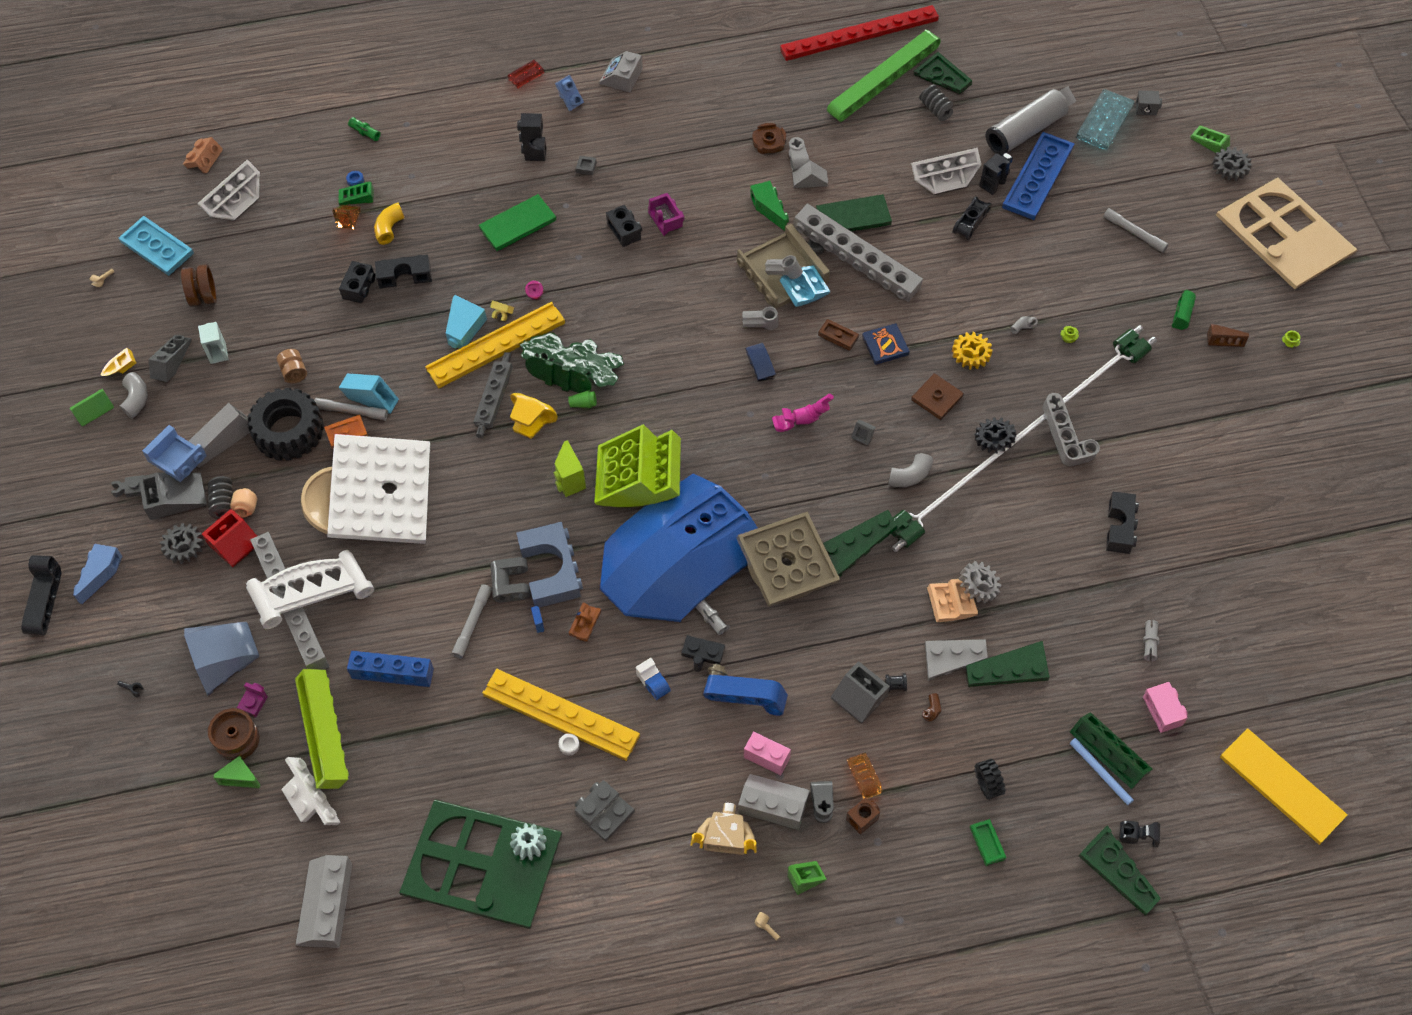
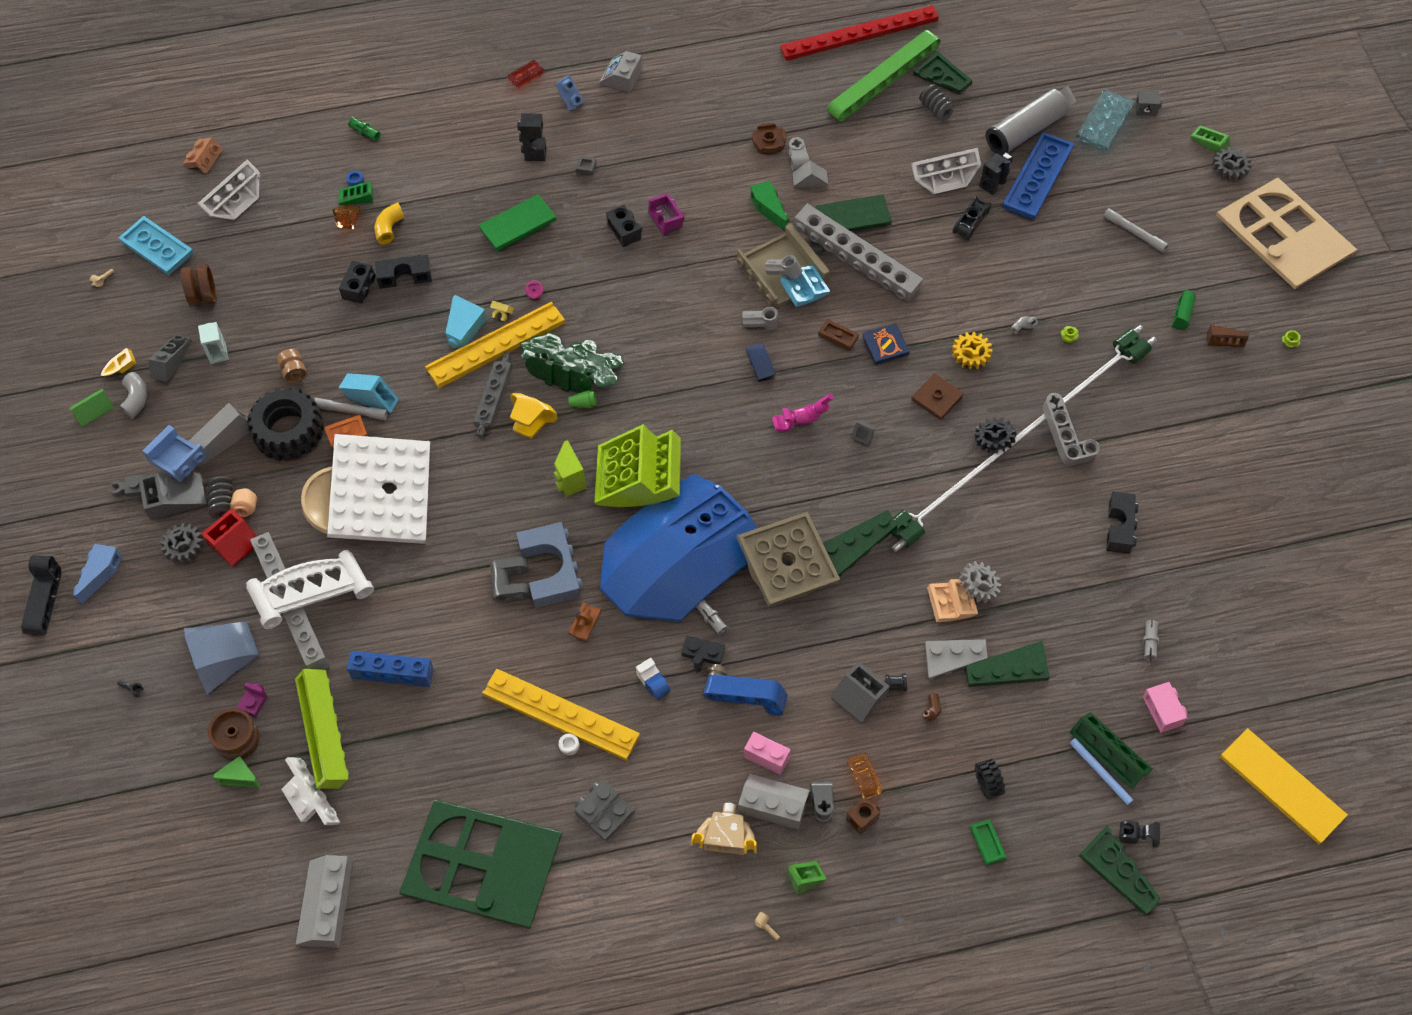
(463, 641): light grey piece -> none
(534, 835): light aqua gear -> none
(537, 619): blue tile -> none
(912, 474): light grey cylinder -> none

